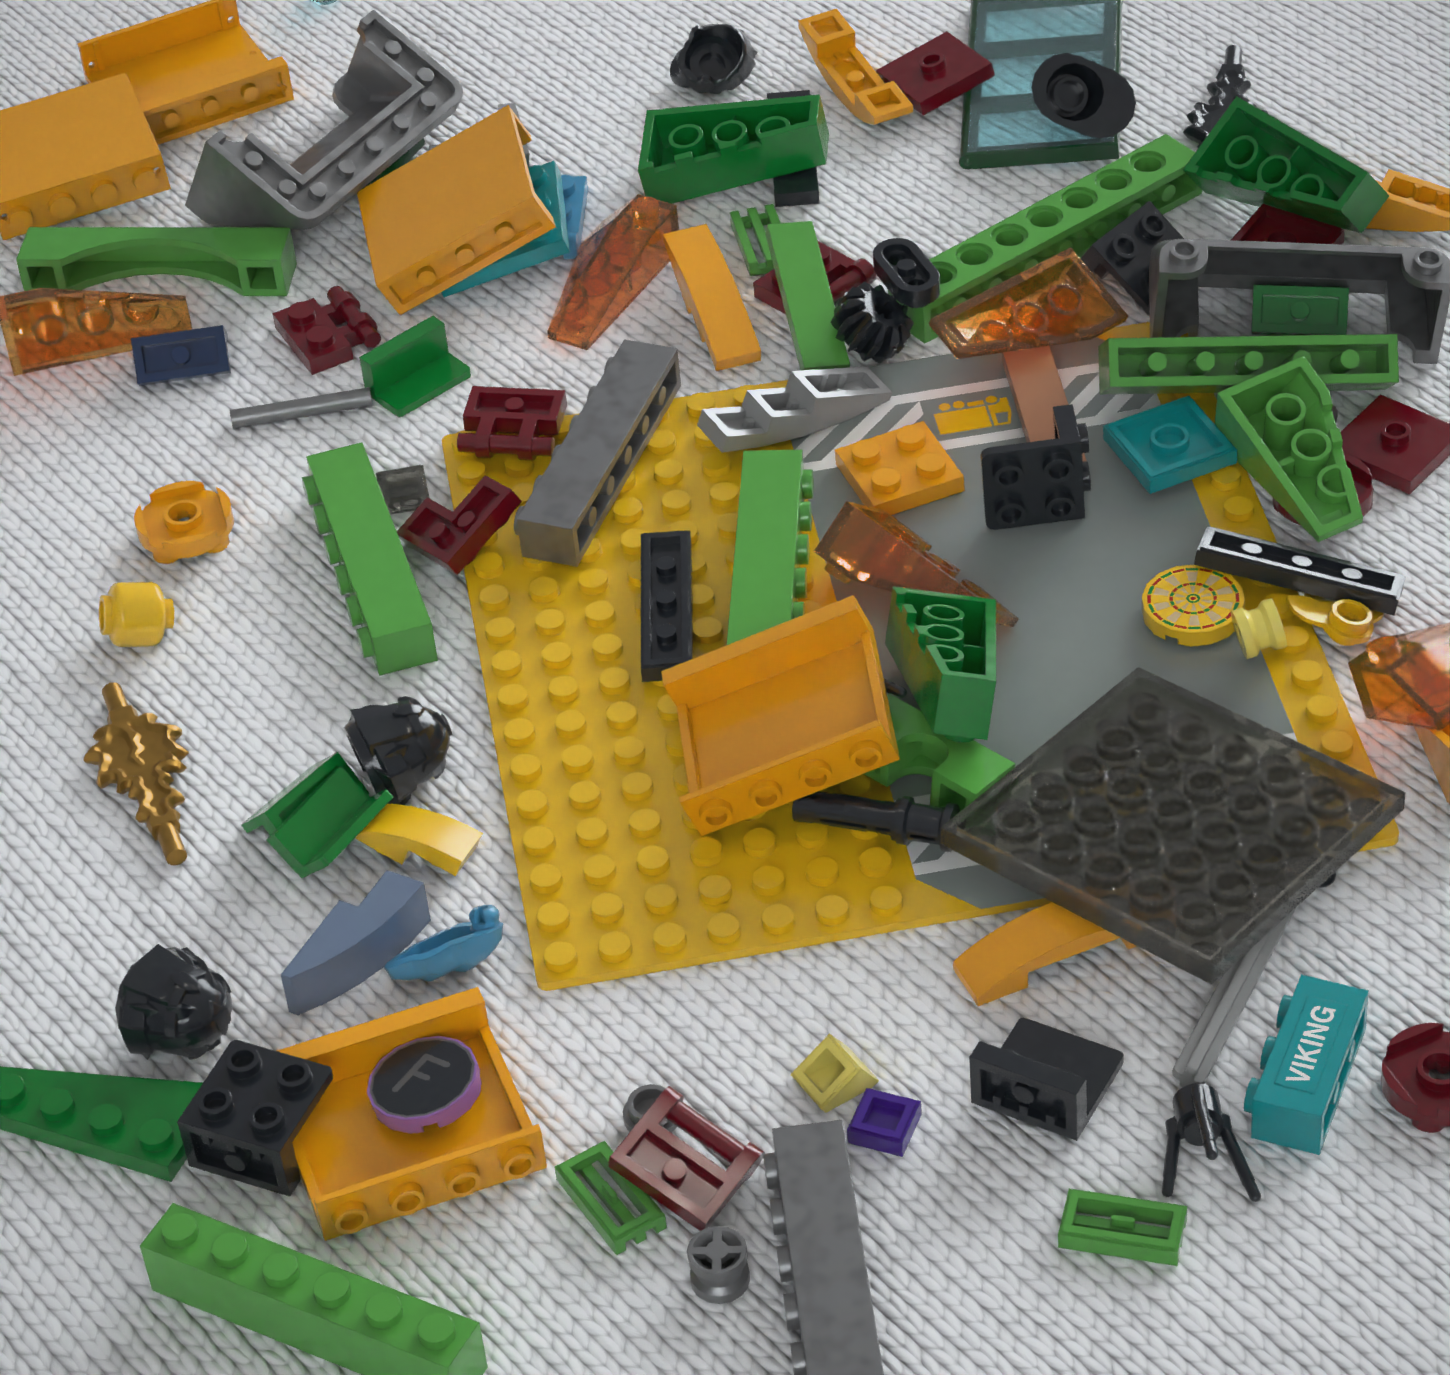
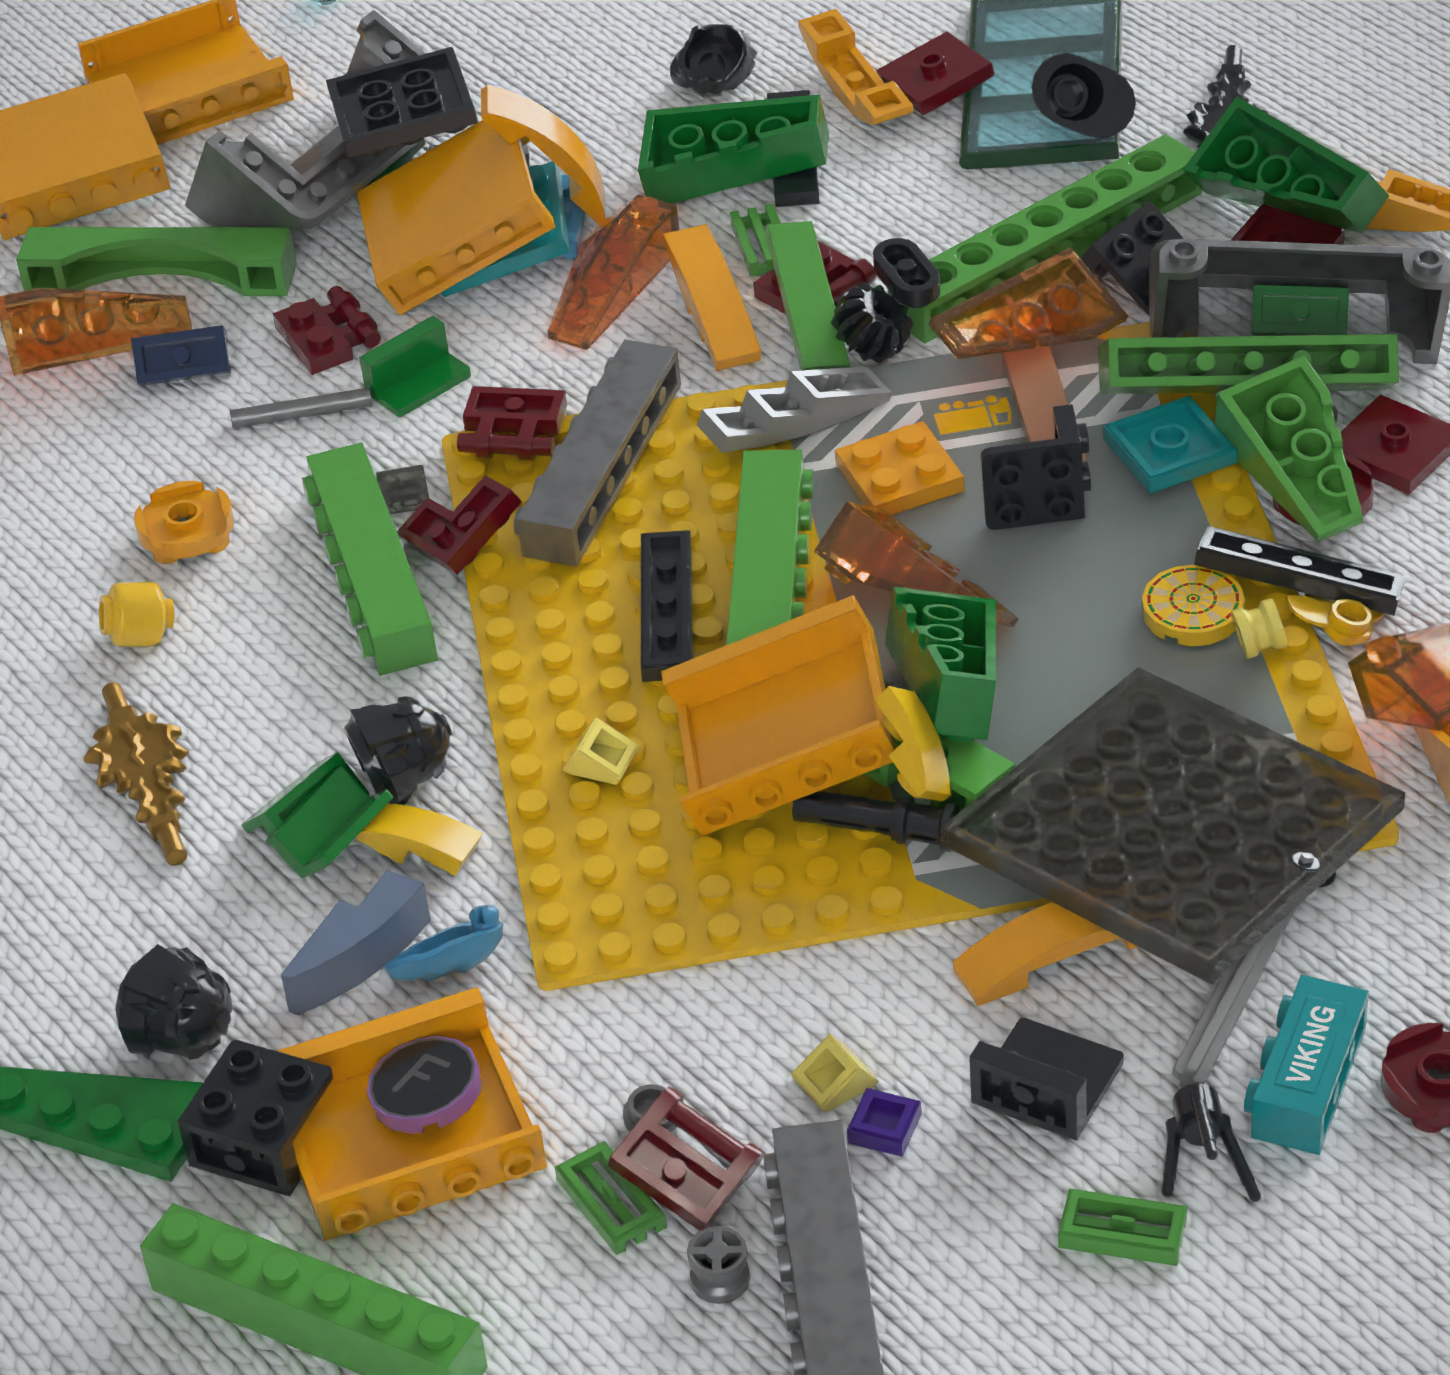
(401, 102): none -> black plate
(518, 116): none -> light orange slope
(601, 754): none -> light yellow slope
(921, 753): none -> yellow slope
(1305, 861): none -> piece

